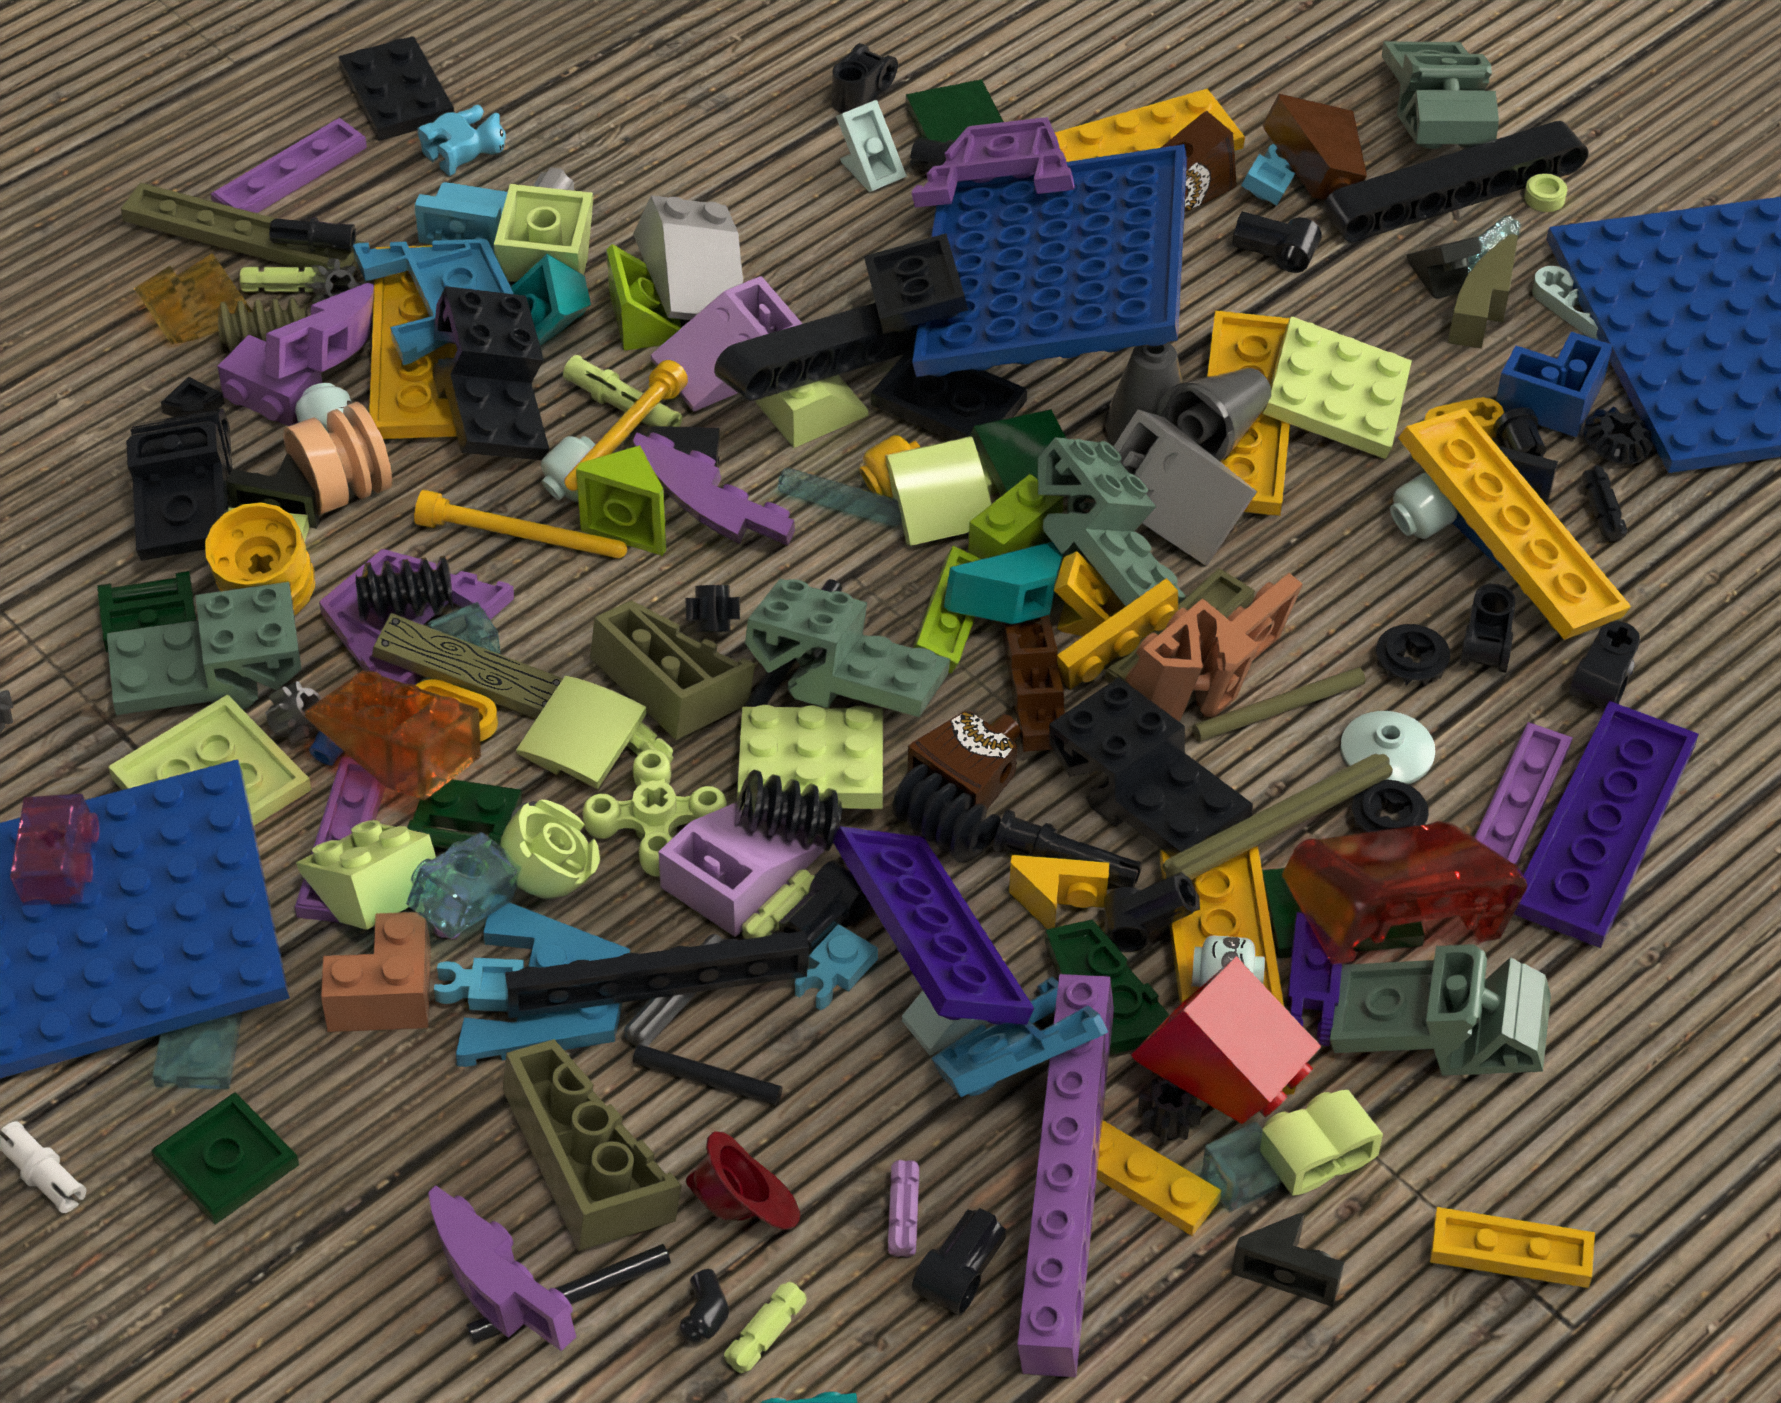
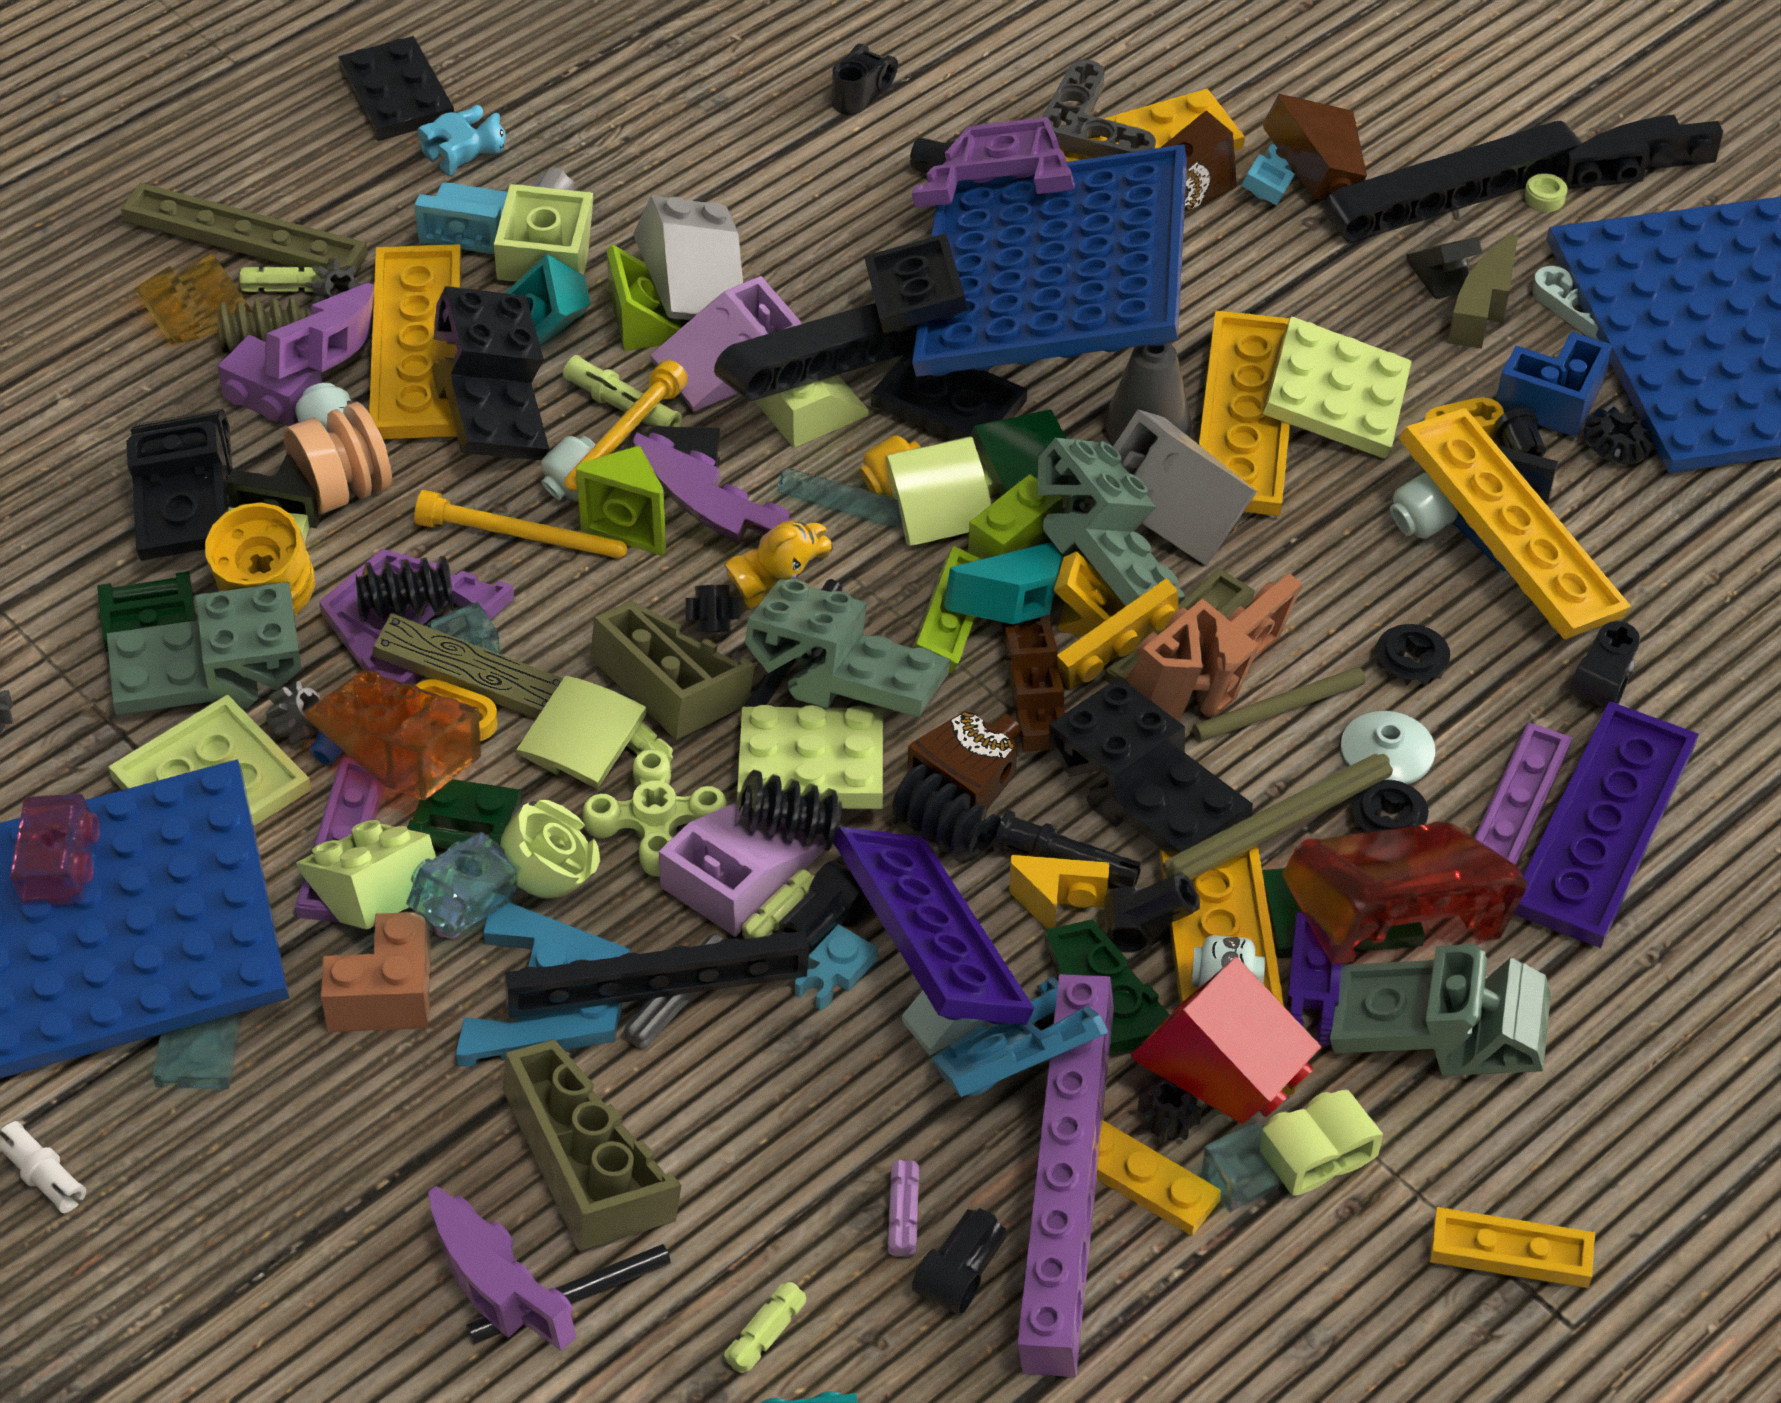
(191, 398): black tile -> none
(225, 1157): dark green tile -> none
(292, 168): medium lavender tile -> none
(313, 234): black axle -> none
(446, 263): dark azure wing -> none
(481, 985): medium azure plate -> none
(707, 1074): black bar -> none
(710, 1310): black arm -> none
(739, 1186): dark red piece -> none
(781, 555): none -> yellow animal
(871, 147): light aqua slope -> none
(949, 110): dark green tile -> none
(1079, 123): none -> dark grey beam
(1217, 408): dark grey cone -> none
(1276, 1261): pearl dark grey slope -> none
(1288, 243): black piece -> none
(1443, 93): sand green piece -> none
(1489, 628): black piece -> none
(1493, 235): clear light blue axle -> none
(1604, 504): black axle -> none
(1642, 145): none -> black slope

